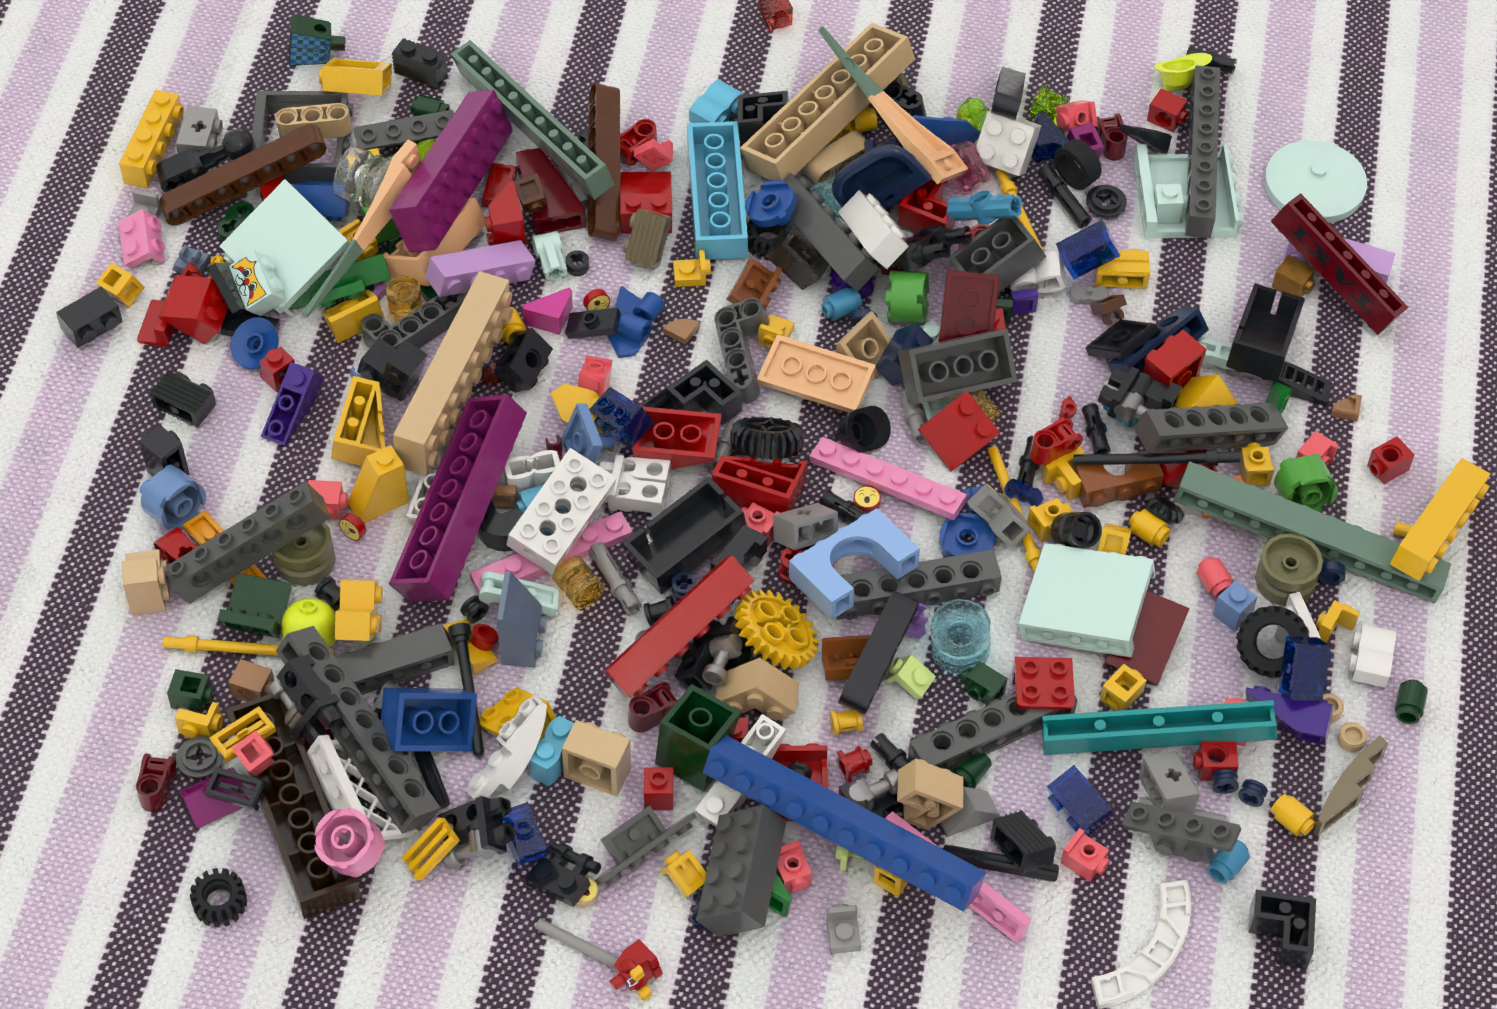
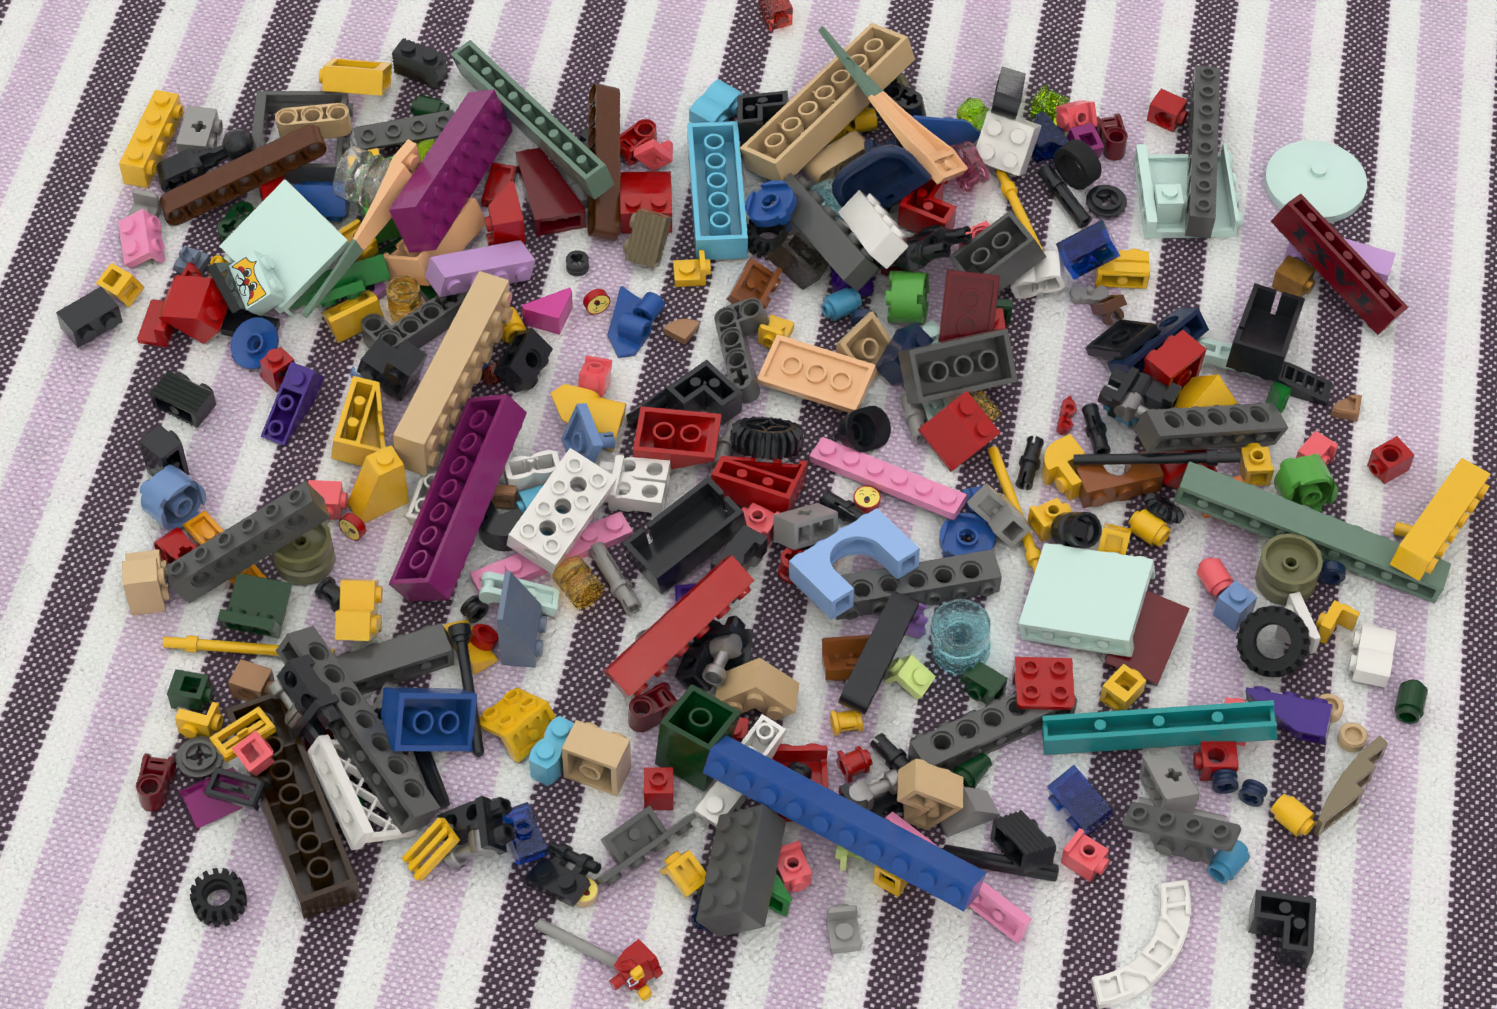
(310, 613): neon yellow cylinder -> none
(312, 41): torso -> none
(364, 846): bright pink brick -> none
(519, 743): white slope -> none
(531, 193): reddish brown bracket -> none
(549, 251): light aqua piece -> none
(555, 446): dark red hand -> none
(593, 323): black plate -> none
(620, 416): clear blue brick -> none
(656, 610): black bush -> none
(682, 577): dark blue bush -> none
(776, 629): yellow gear -> none
(984, 207): dark azure piece -> none
(1023, 492): clear blue piece -> none
(1024, 301): dark purple tile -> none
(1054, 442): red piece -> none
(1154, 139): black slope -> none
(1179, 72): neon yellow piece -> none
(1224, 63): black pin -> none
(1304, 668): clear blue brick -> none

